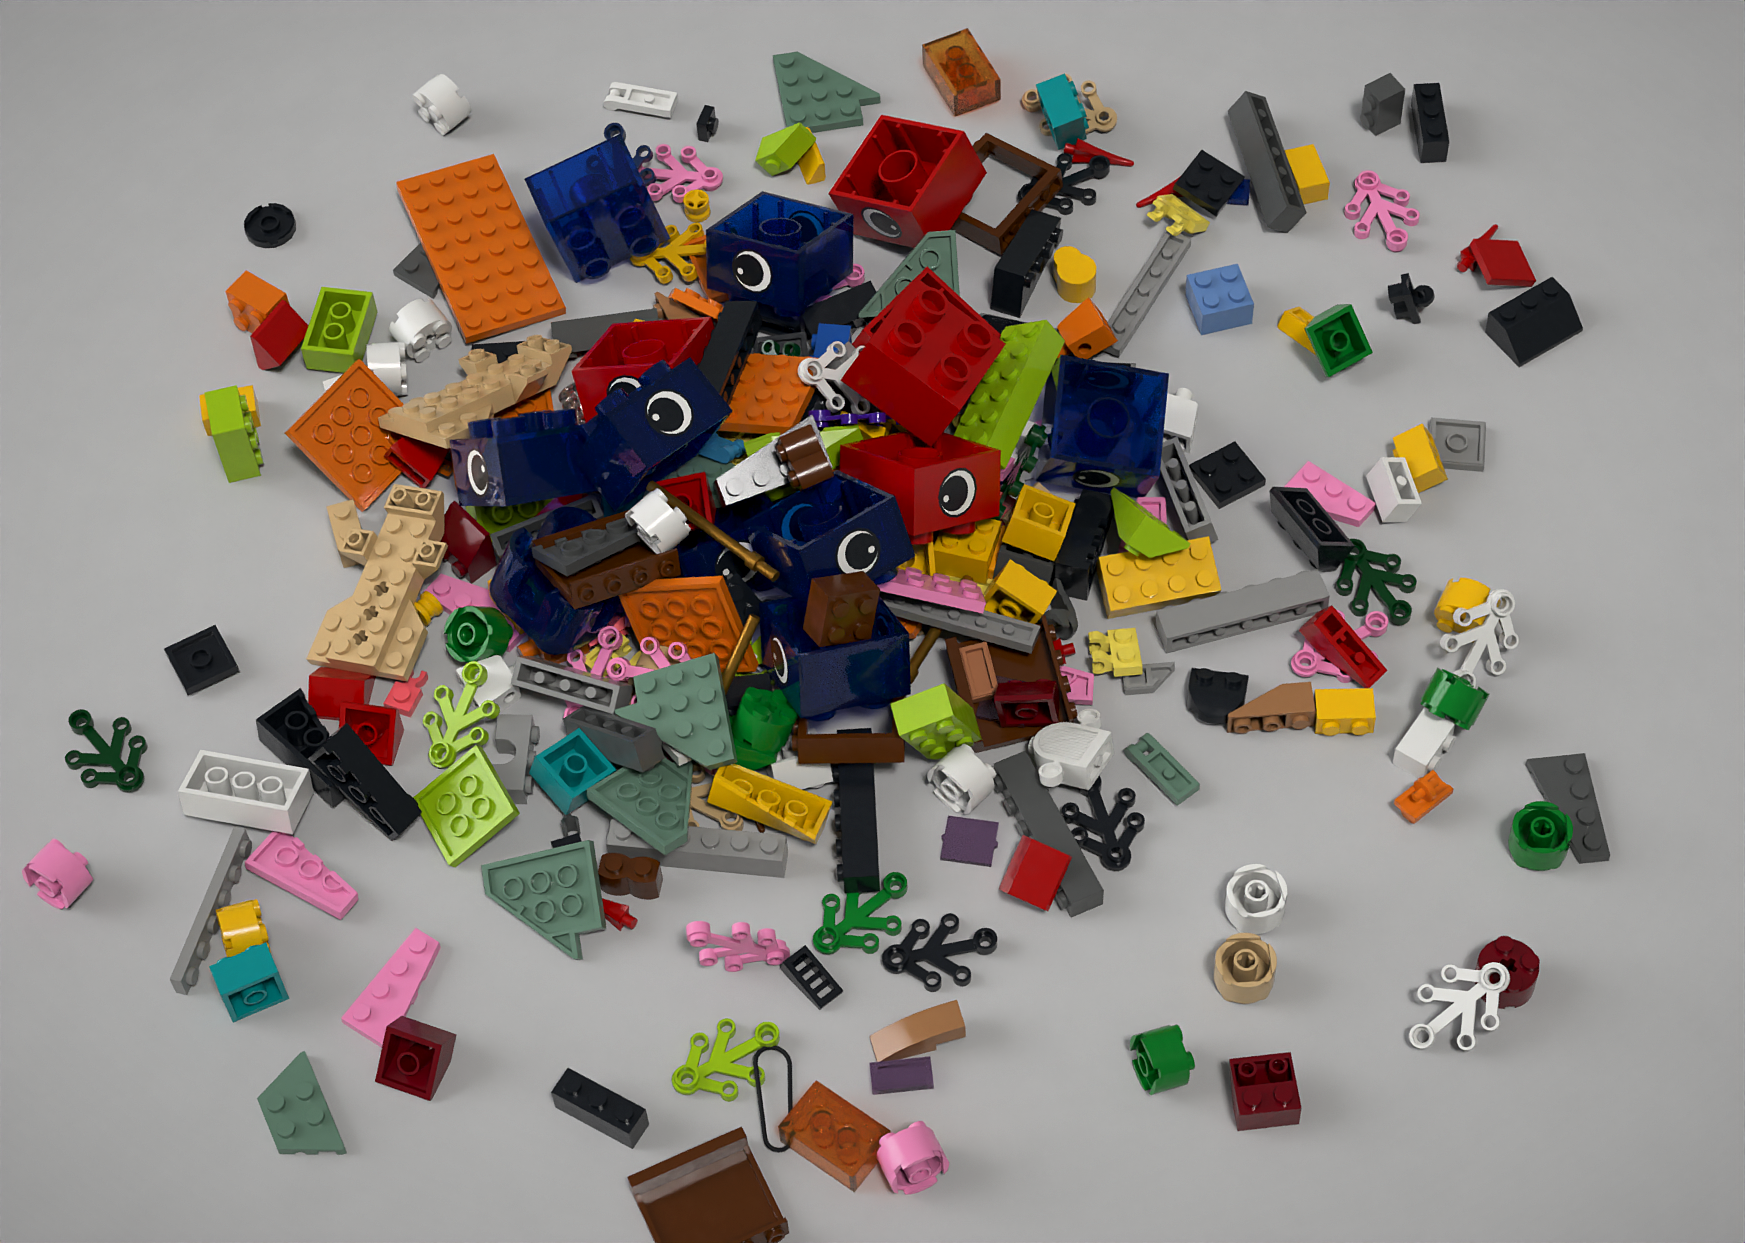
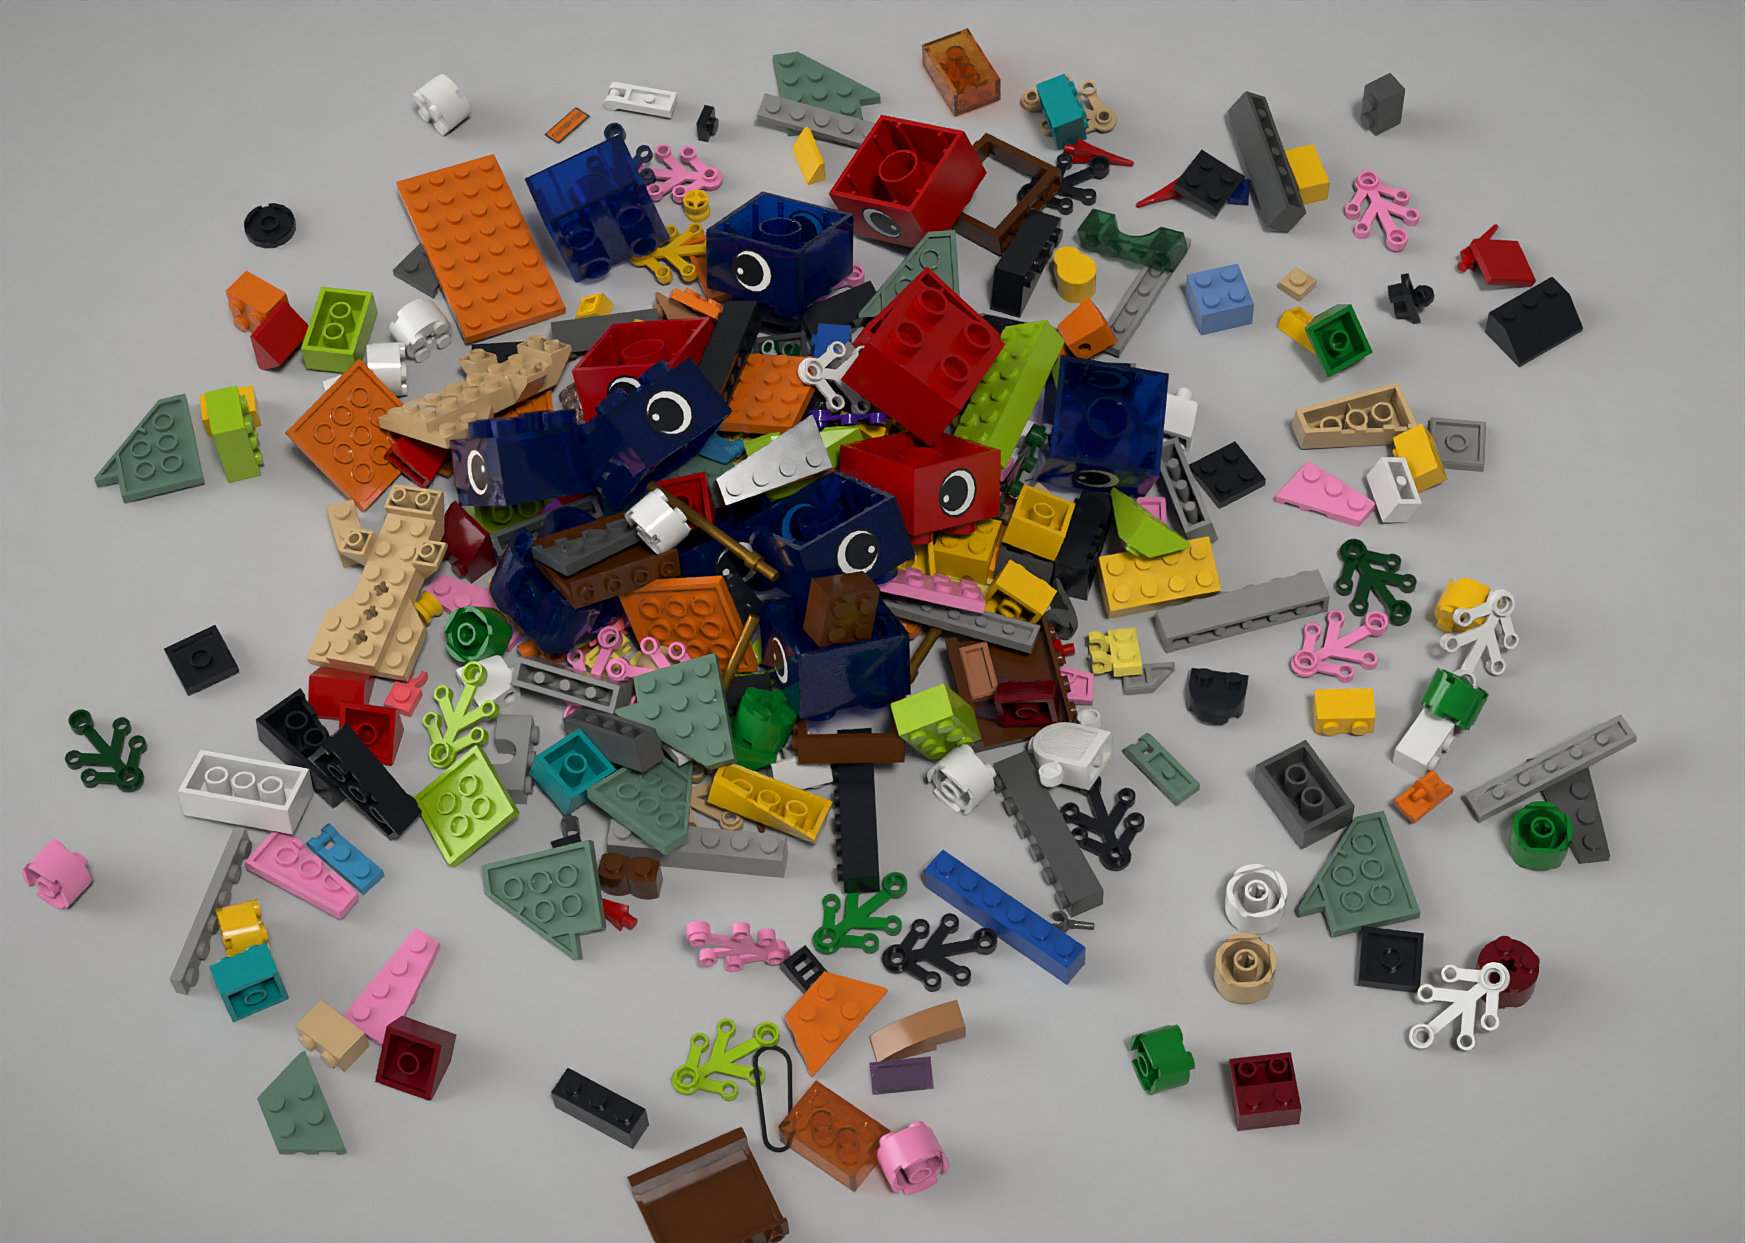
(157, 454): none -> sand green wing
(331, 1036): none -> tan brick
(346, 859): none -> dark azure plate
(567, 125): none -> sticker
(594, 306): none -> yellow slope
(784, 148): lime slope -> none
(805, 458): reddish brown brick -> none
(820, 121): none -> light grey plate
(830, 1015): none -> orange wing
(969, 841): clear purple piece -> none
(1006, 916): none -> blue brick
(1035, 873): red slope -> none
(1068, 923): none -> dark grey hand
(1159, 249): none -> clear green arch
(1185, 217): light yellow plate -> none
(1282, 707): medium nougat slope -> none
(1297, 284): none -> tan plate
(1304, 794): none -> dark grey brick
(1310, 527): black slope -> none
(1342, 646): red slope -> none
(1355, 419): none -> tan wedge
(1363, 881): none -> sand green wing
(1390, 959): none -> black plate
(1429, 123): black brick -> none
(1550, 768): none -> light grey plate

